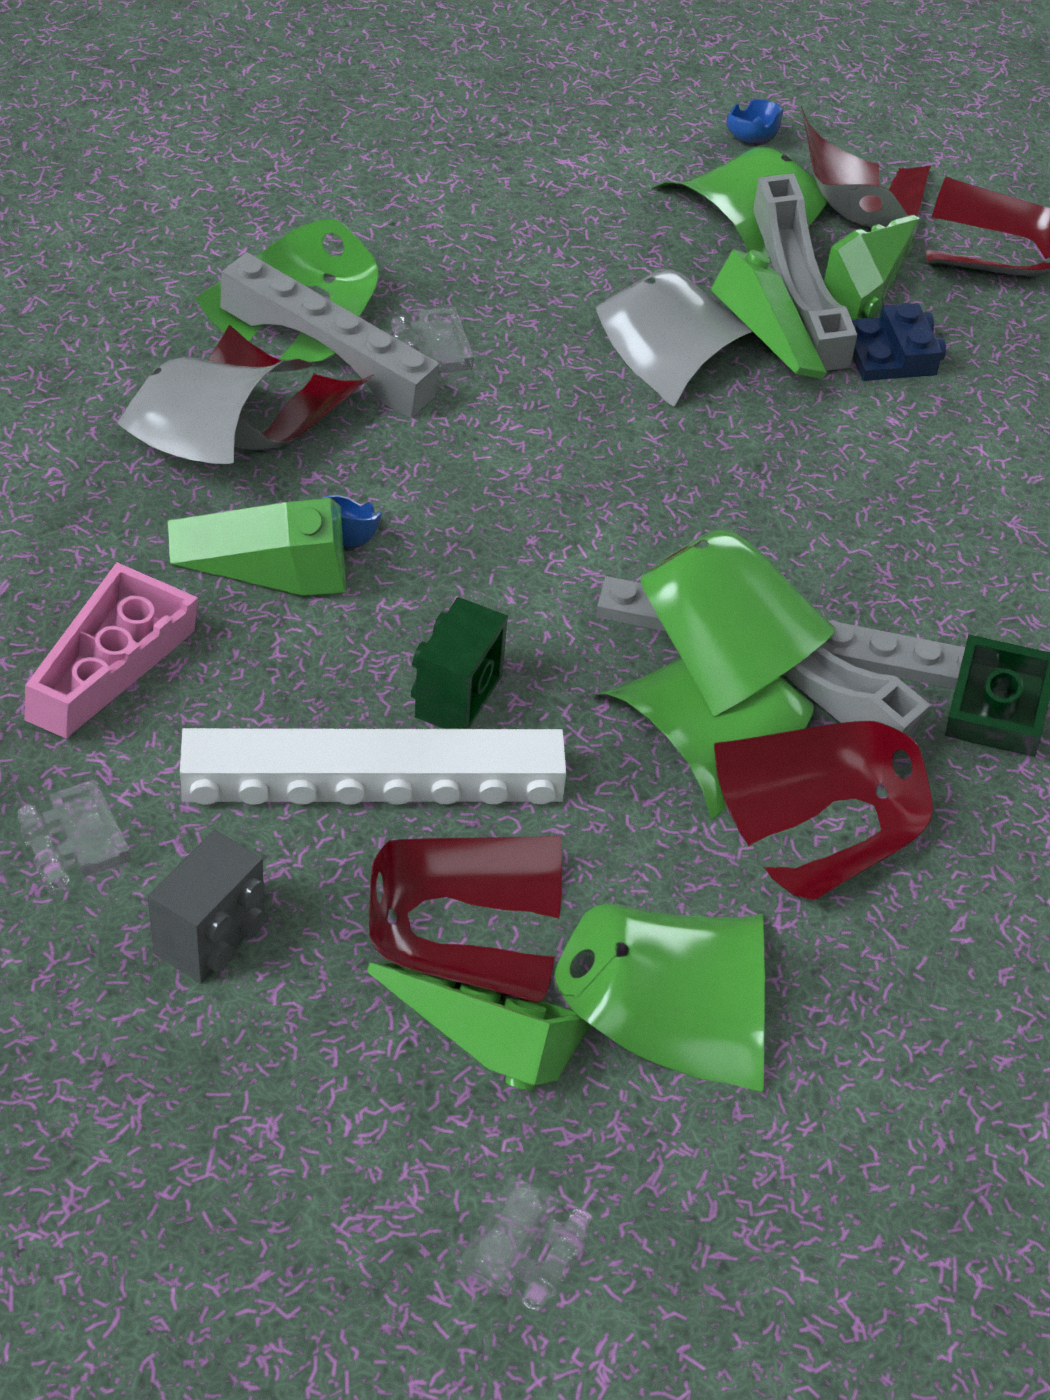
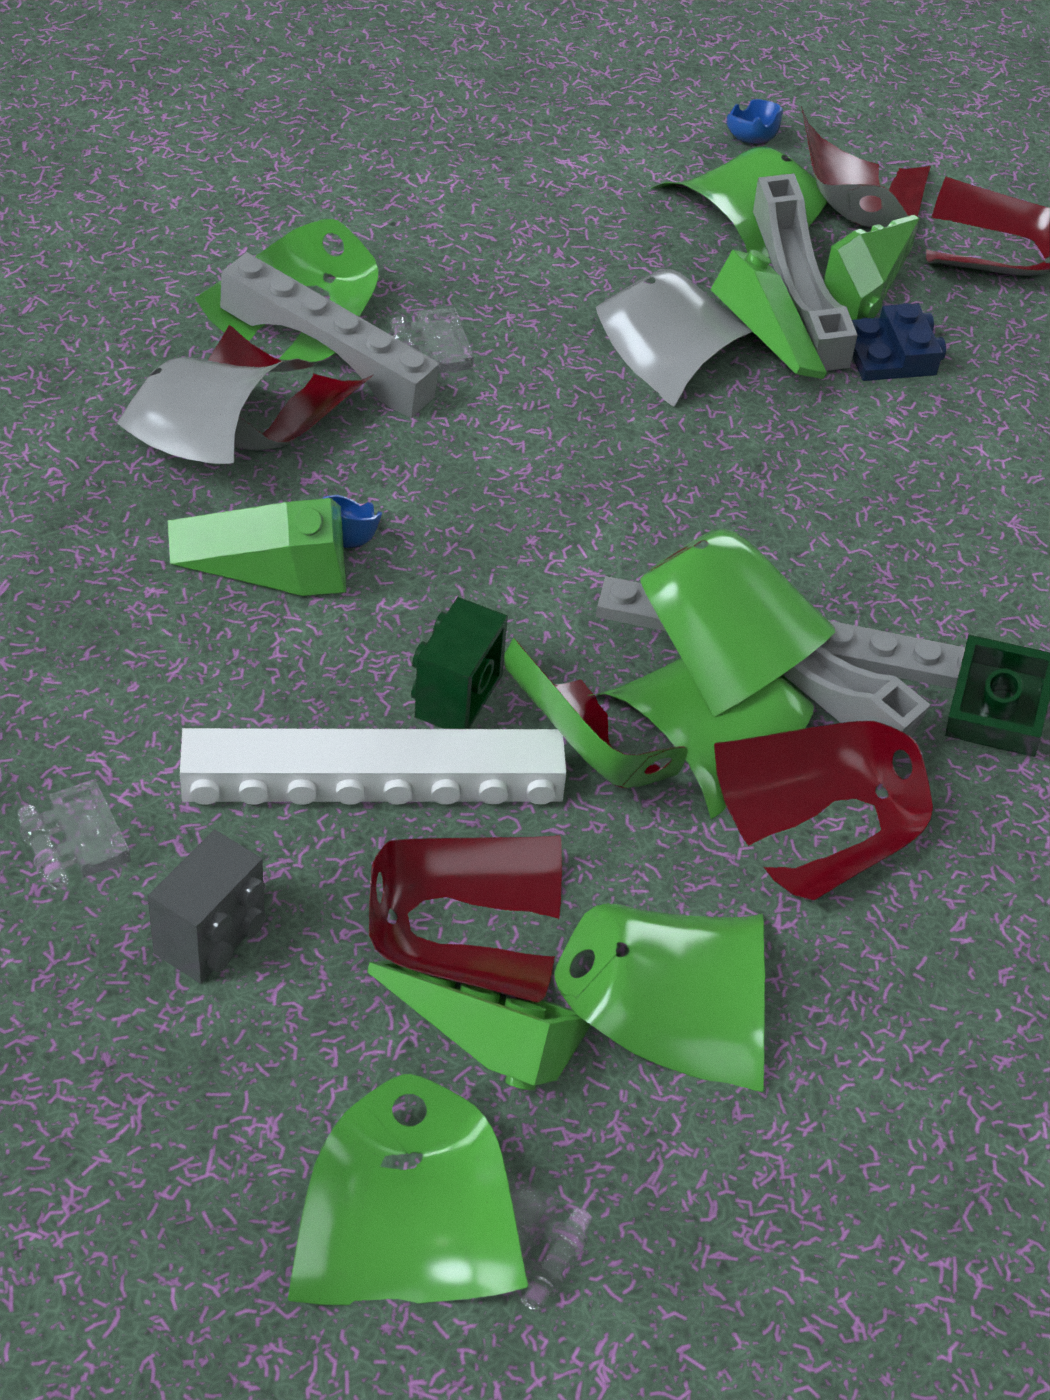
(107, 648): bright pink wedge -> none
(412, 1231): none -> bright green piece
(586, 725): none -> bright green piece

